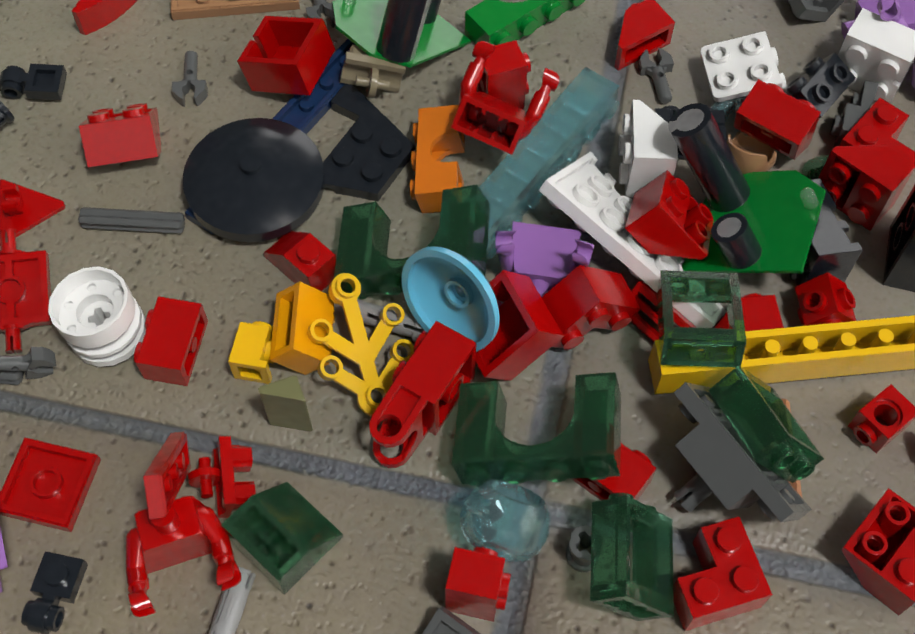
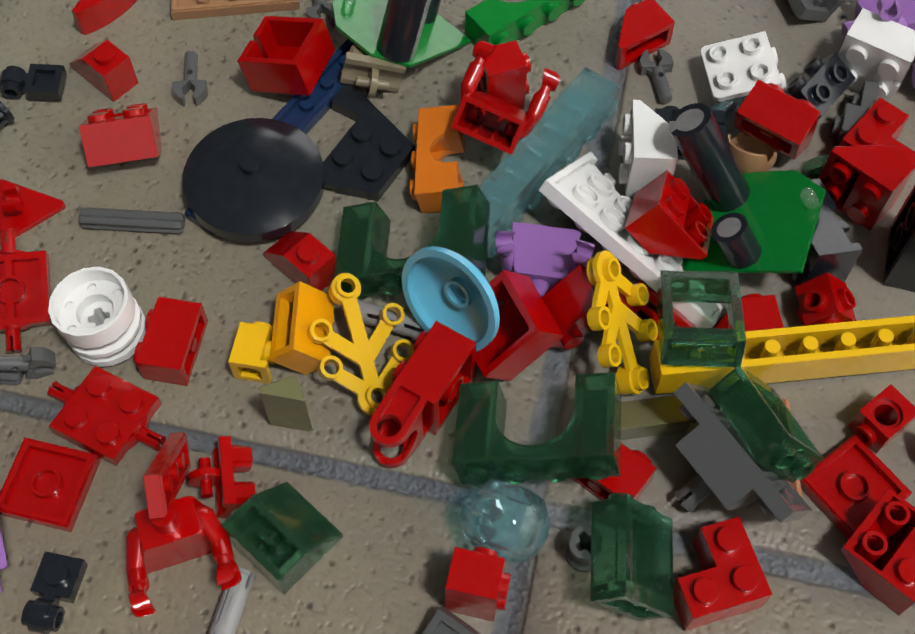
(105, 415): none -> red plate
(106, 69): none -> red slope
(606, 276): none -> yellow plant
(652, 417): none -> olive slope
(850, 484): none -> red tile

